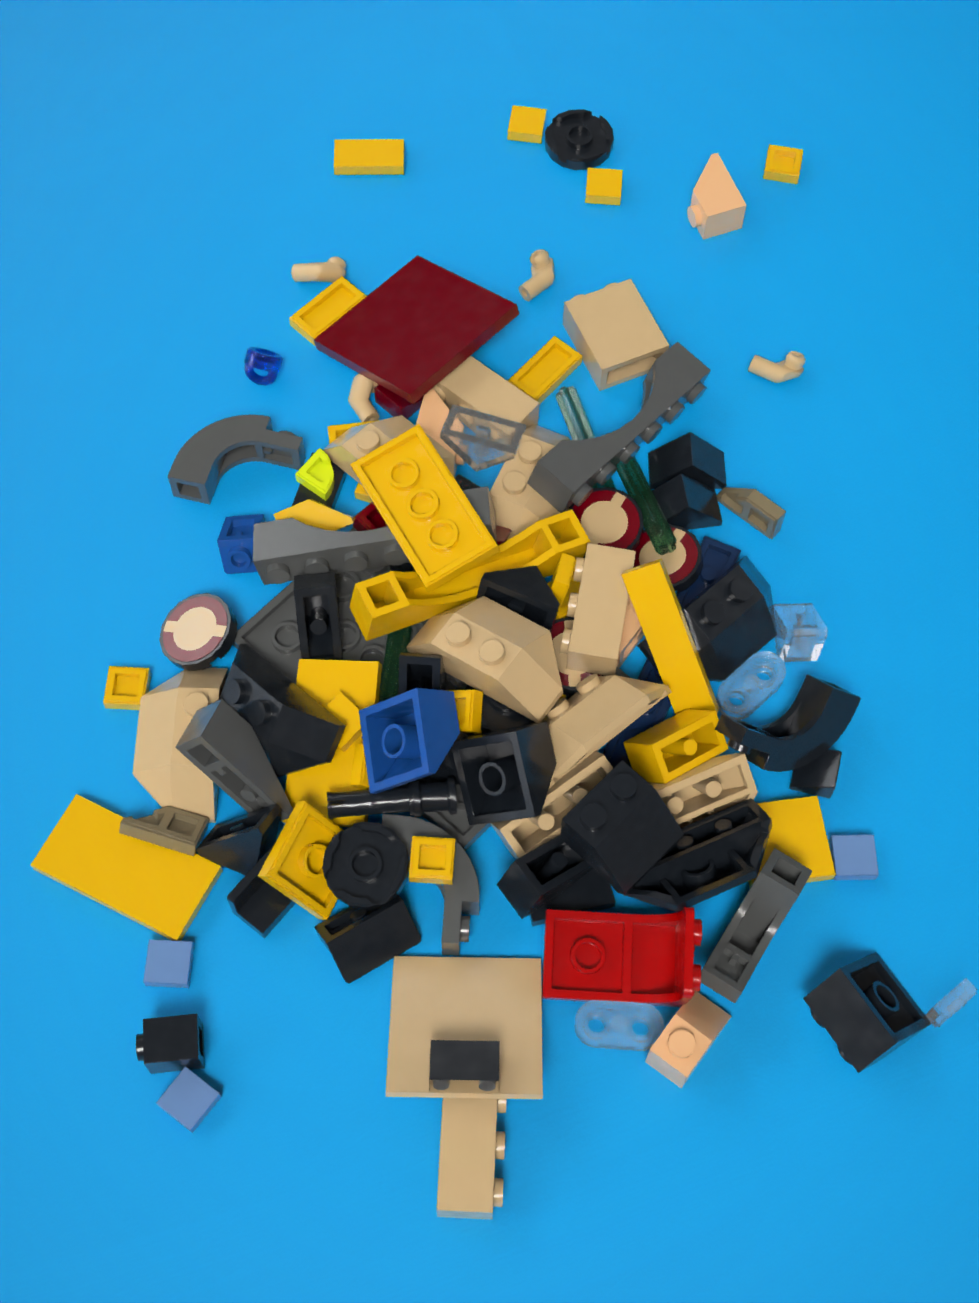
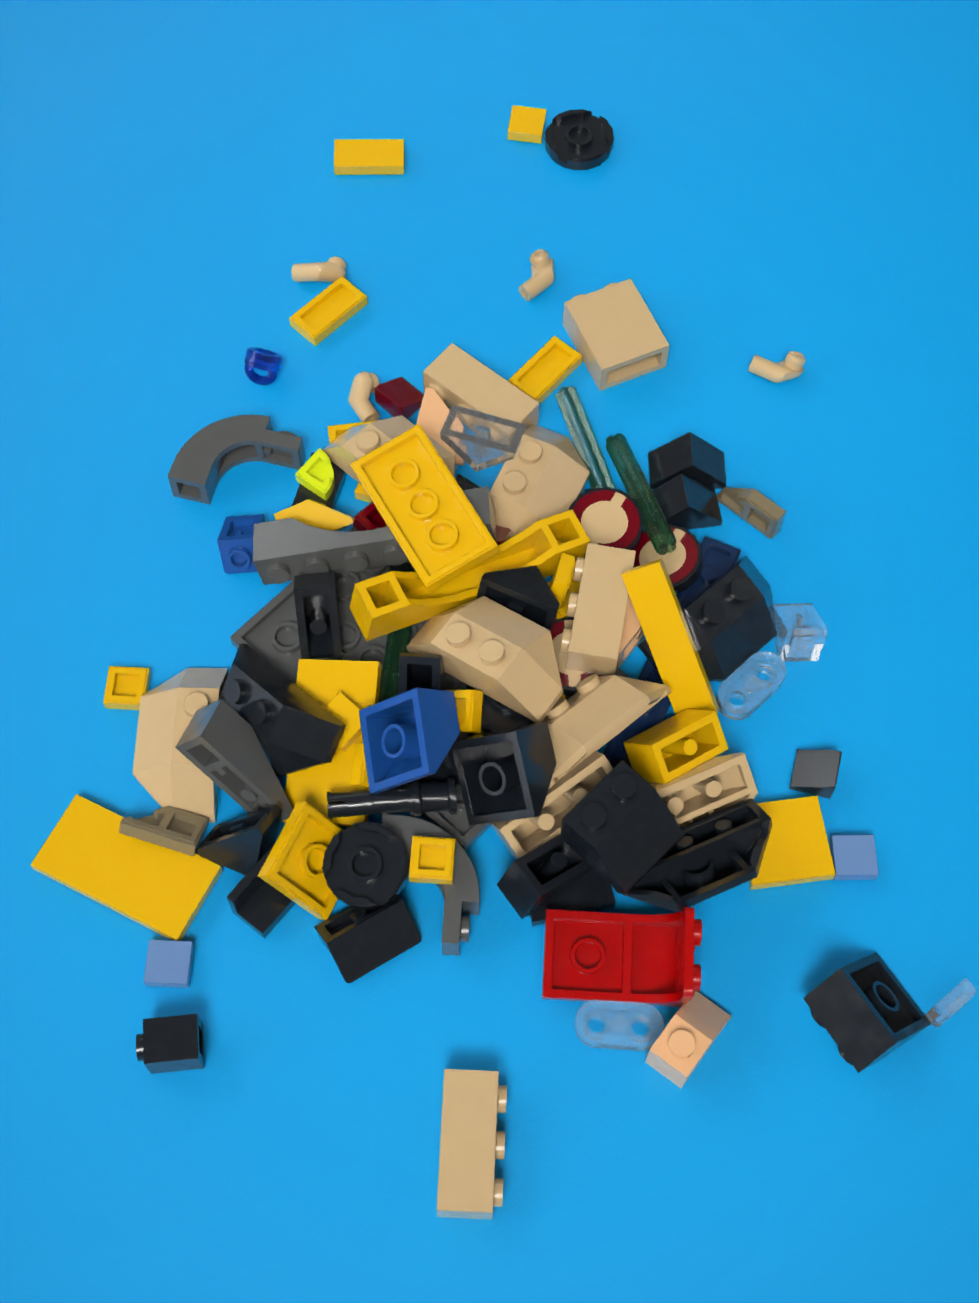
(188, 1099): medium blue tile -> none
(198, 632): tile -> none
(416, 328): dark red tile -> none
(465, 1028): tan piece -> none
(576, 465): dark grey arch -> none
(603, 186): yellow tile -> none
(716, 201): light nougat slope -> none
(754, 925): dark grey arch -> none
(783, 164): yellow tile -> none
(801, 734): black arch -> none

